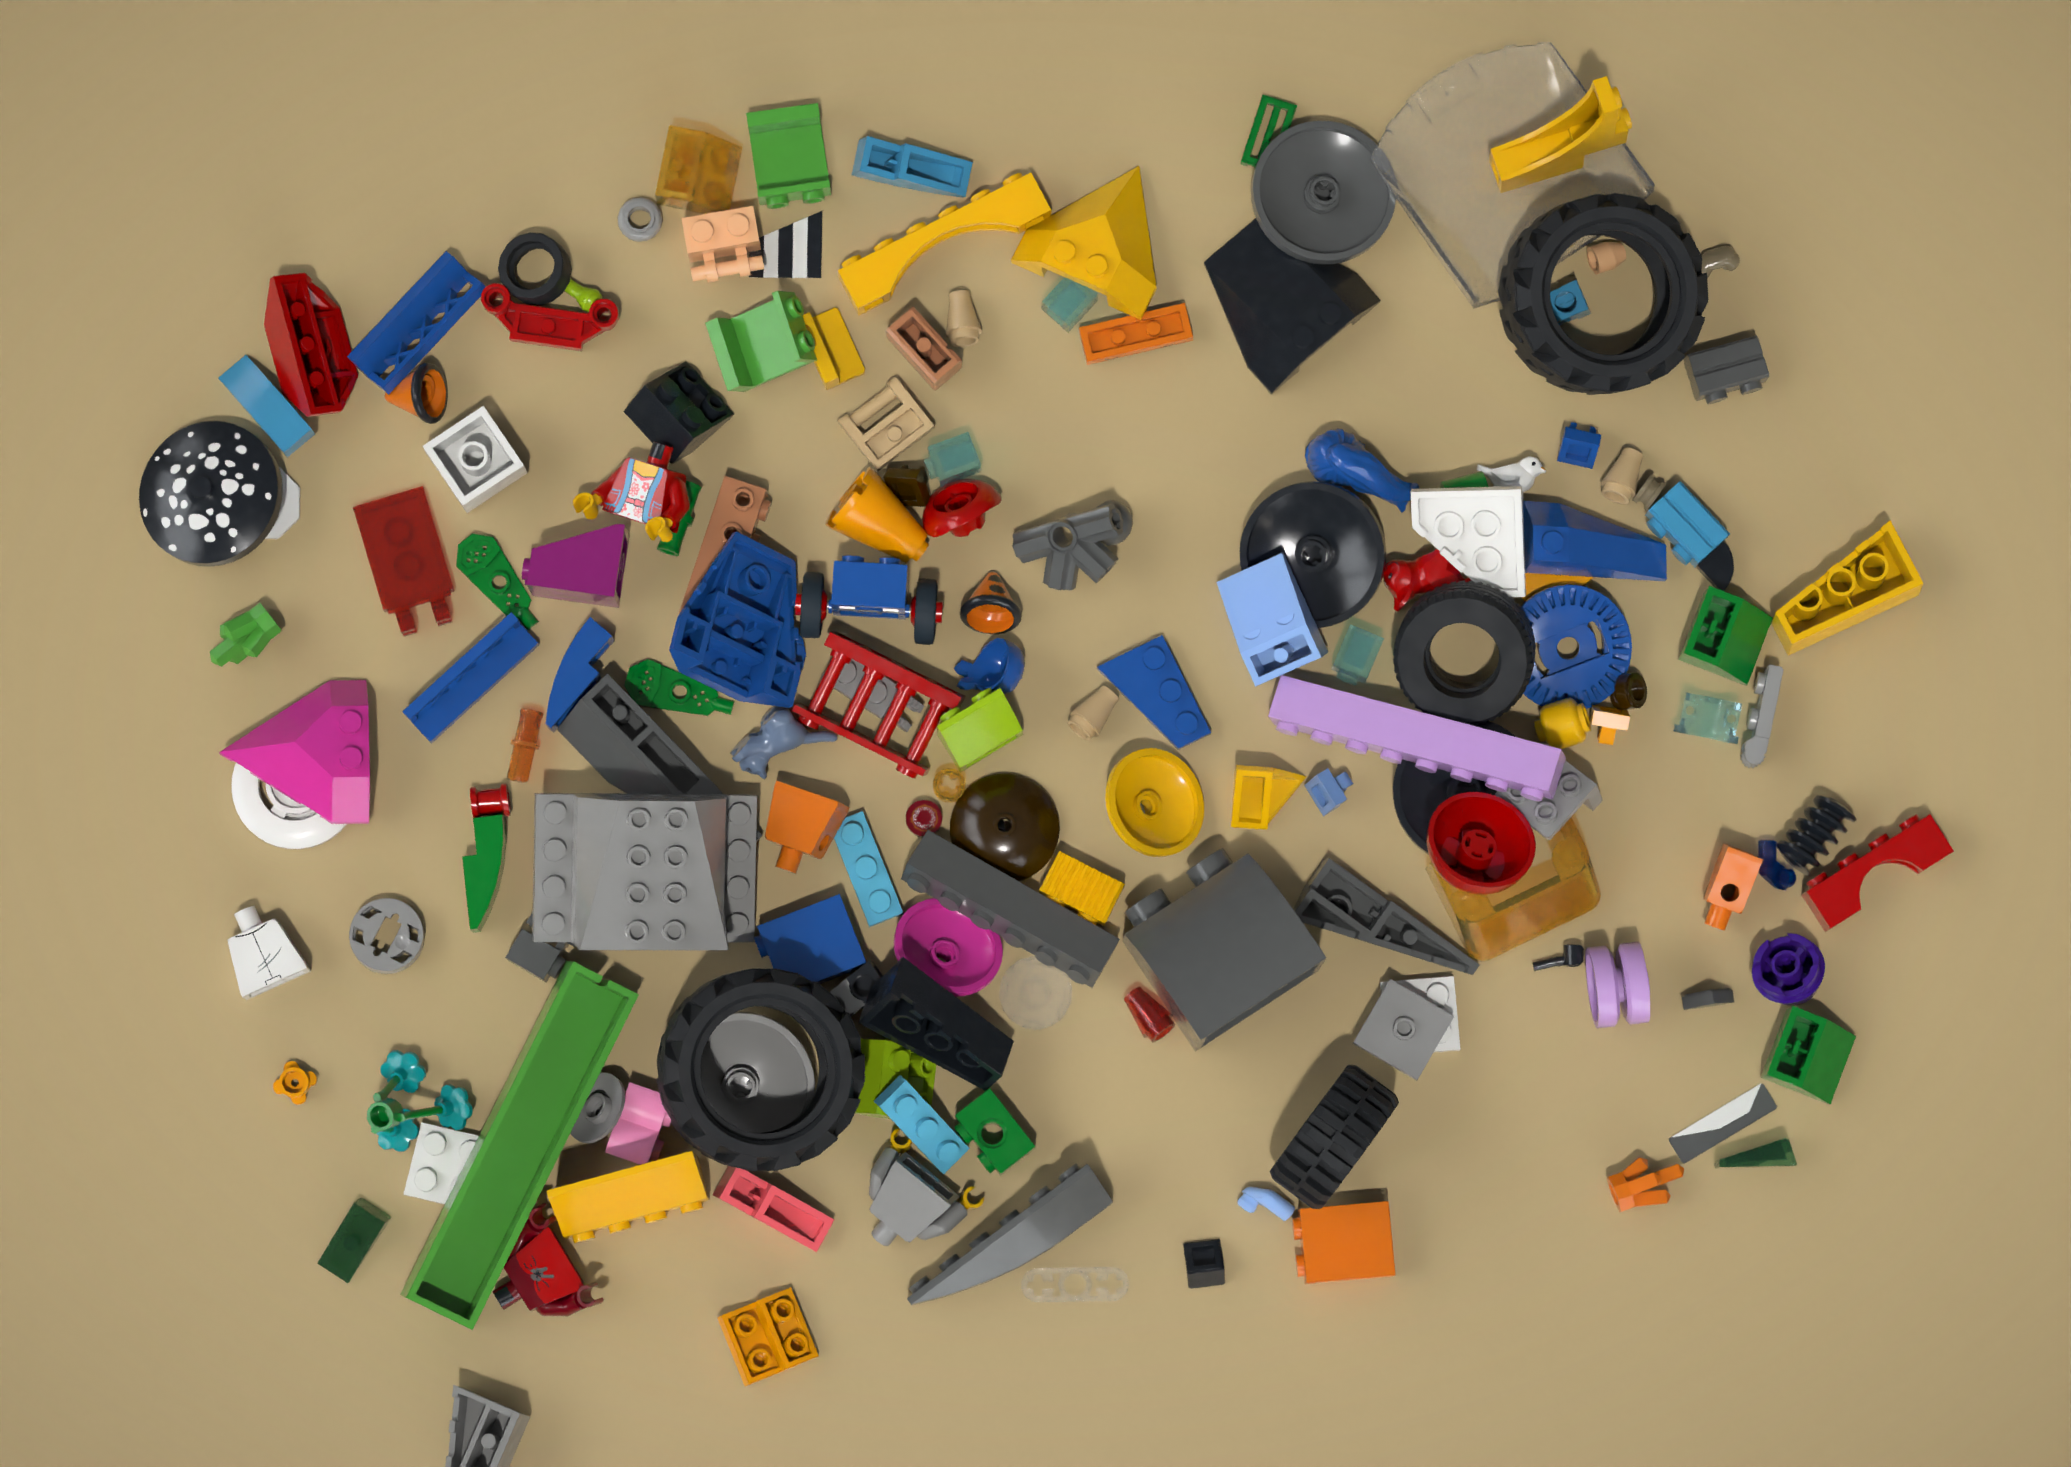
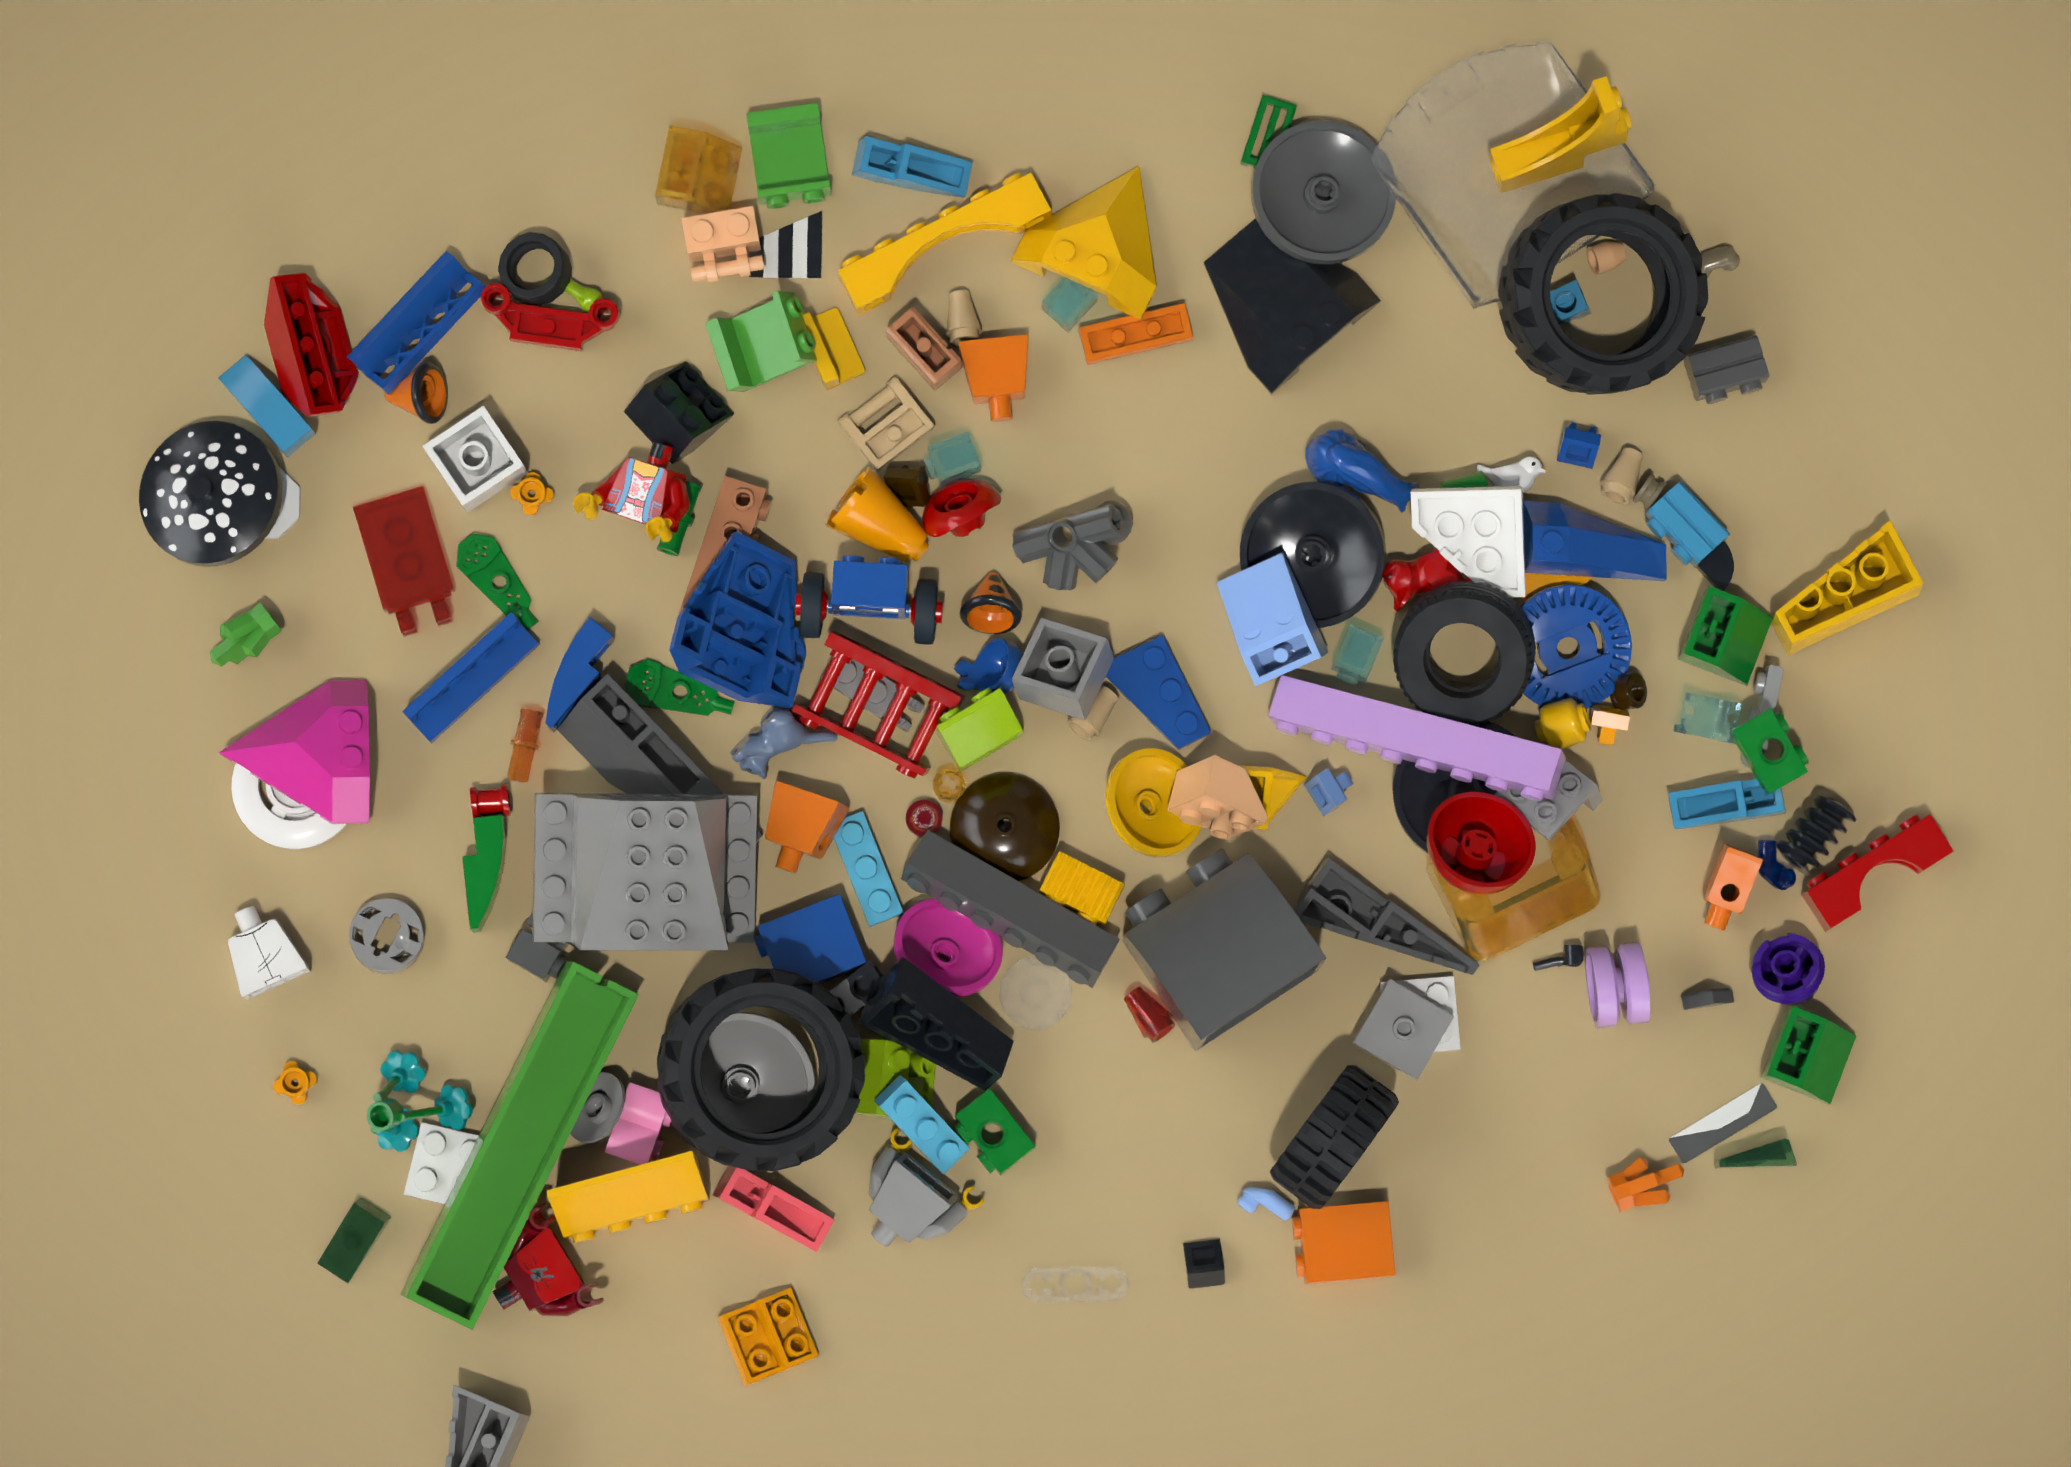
(531, 483): none -> light orange plate
(580, 568): magenta slope -> none
(639, 234): light grey piece -> none
(996, 372): none -> orange torso
(1021, 1235): dark grey wedge -> none
(1063, 668): none -> light grey brick
(1217, 798): none -> light nougat slope
(1724, 804): none -> dark azure slope
(1770, 773): none -> green brick

